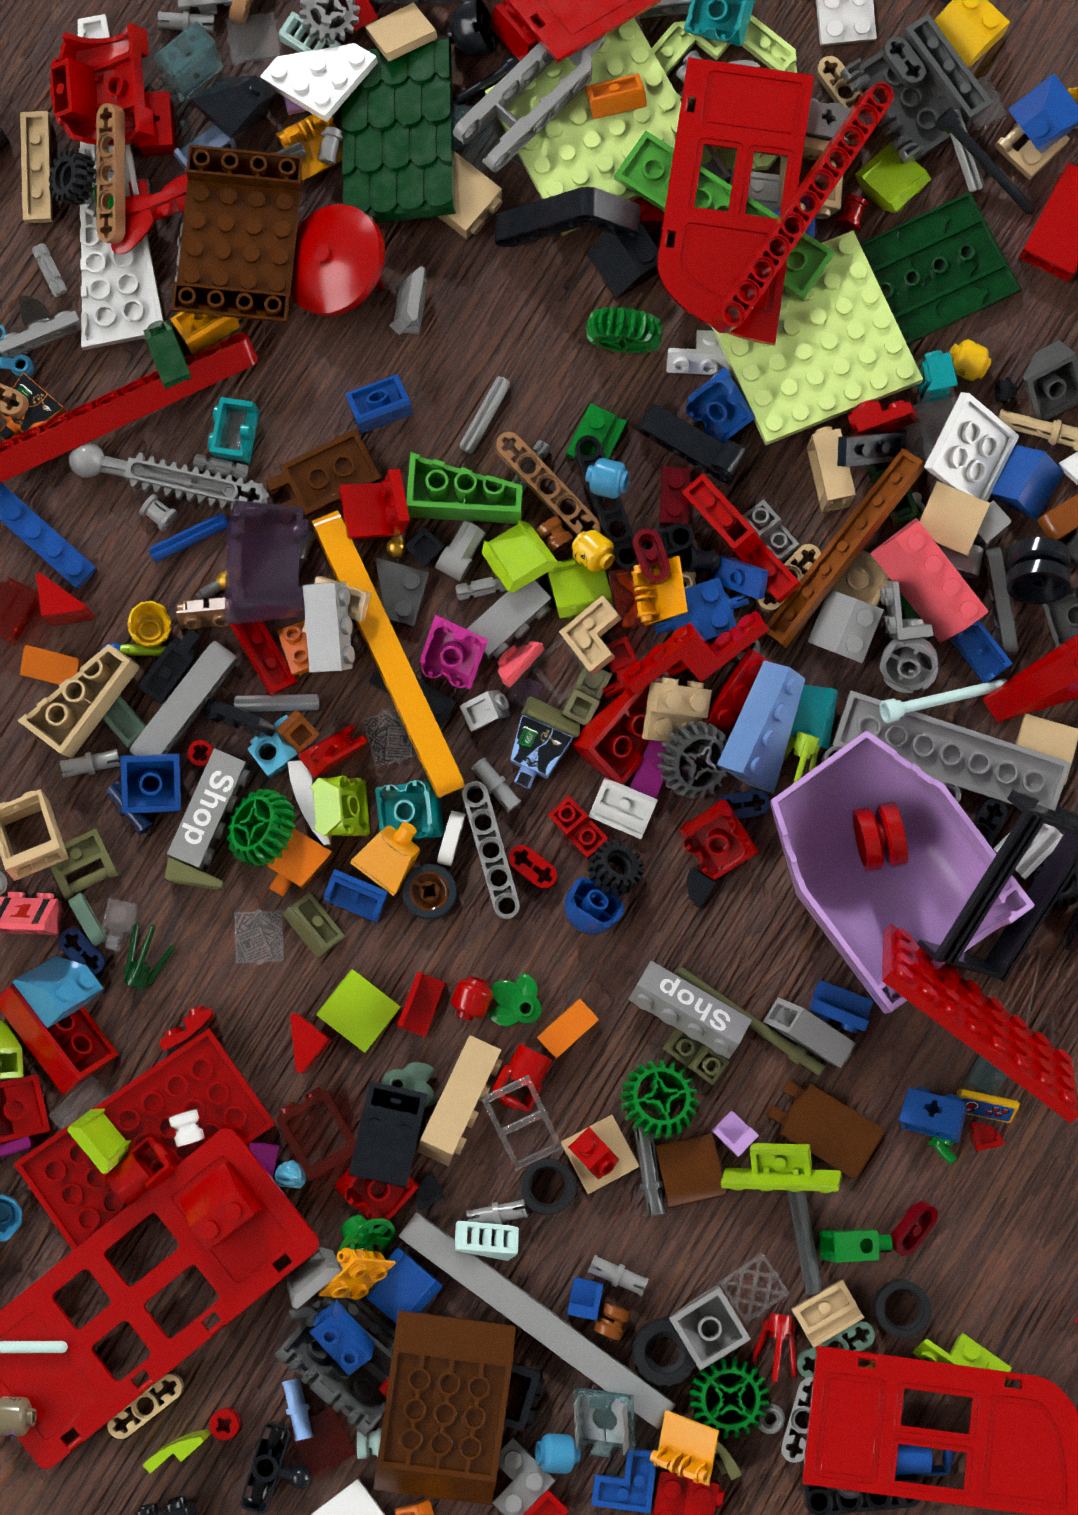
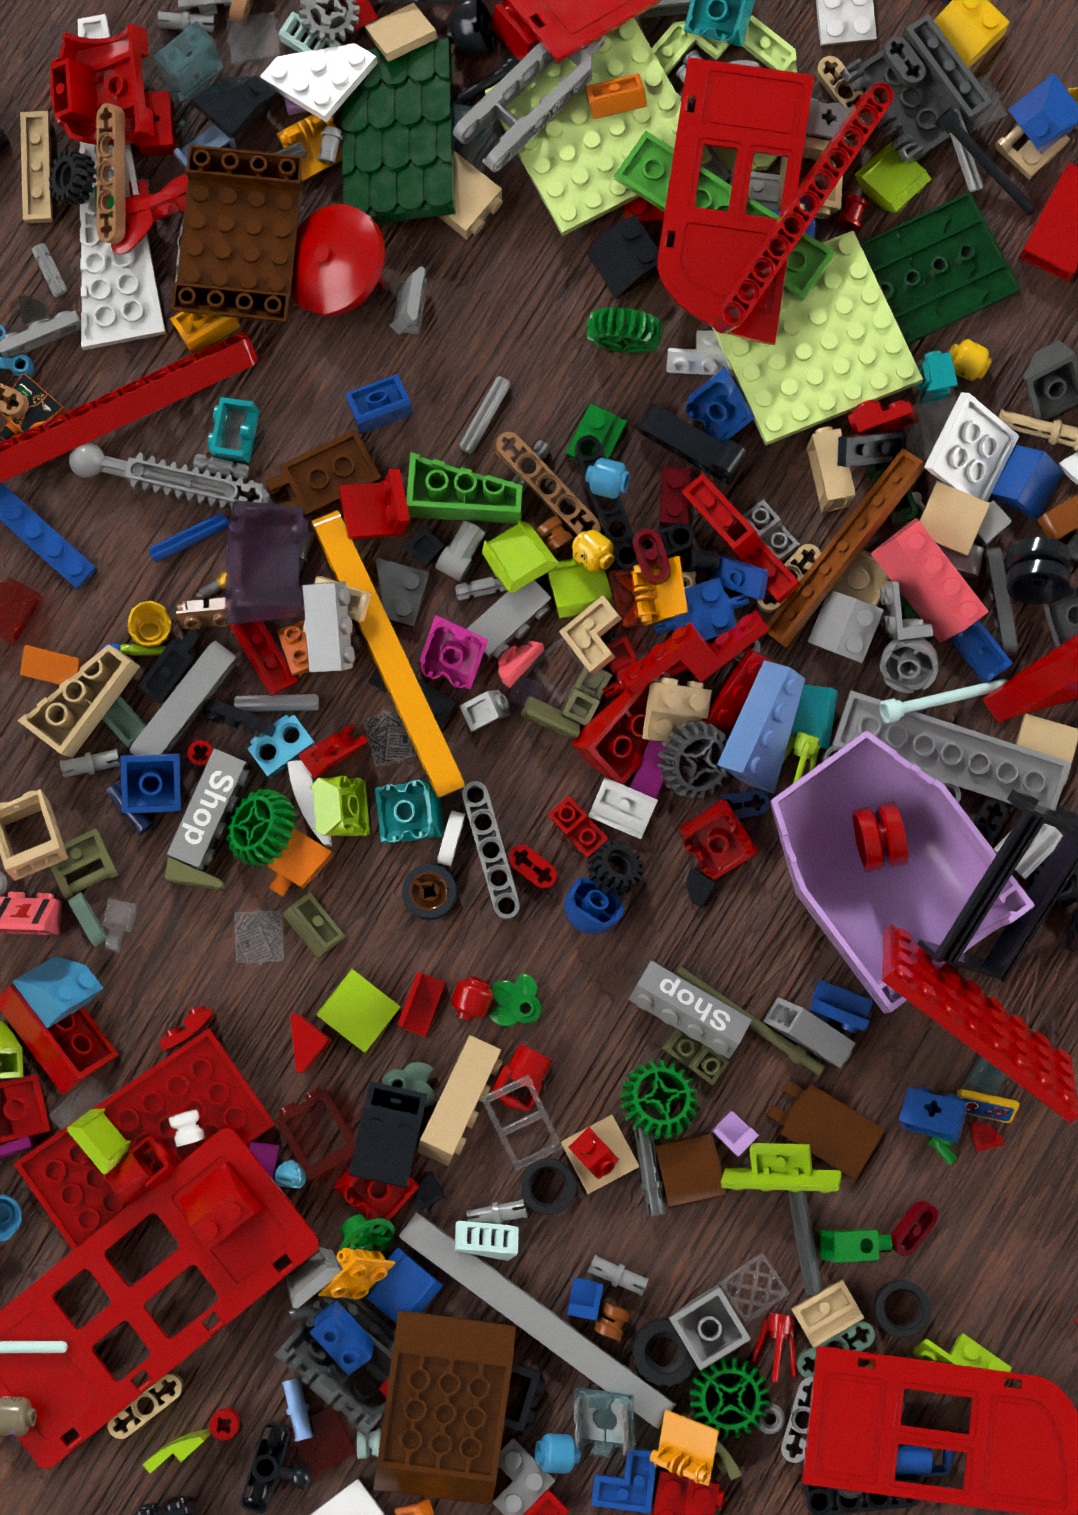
(58, 605): red slope -> none
(87, 947): dark blue beam -> none
(138, 973): dark green plant -> none
(158, 512): light grey bush -> none
(167, 353): dark green slope -> none
(297, 731): dark orange slope -> none
(355, 895): blue hinge -> none
(389, 857): light orange torso -> none
(396, 545): pearl gold piece -> none
(496, 784): light grey pin -> none
(537, 750): black torso -> none
(567, 212): black beam -> none
(567, 1028): orange slope -> none
(1005, 390): black plate -> none

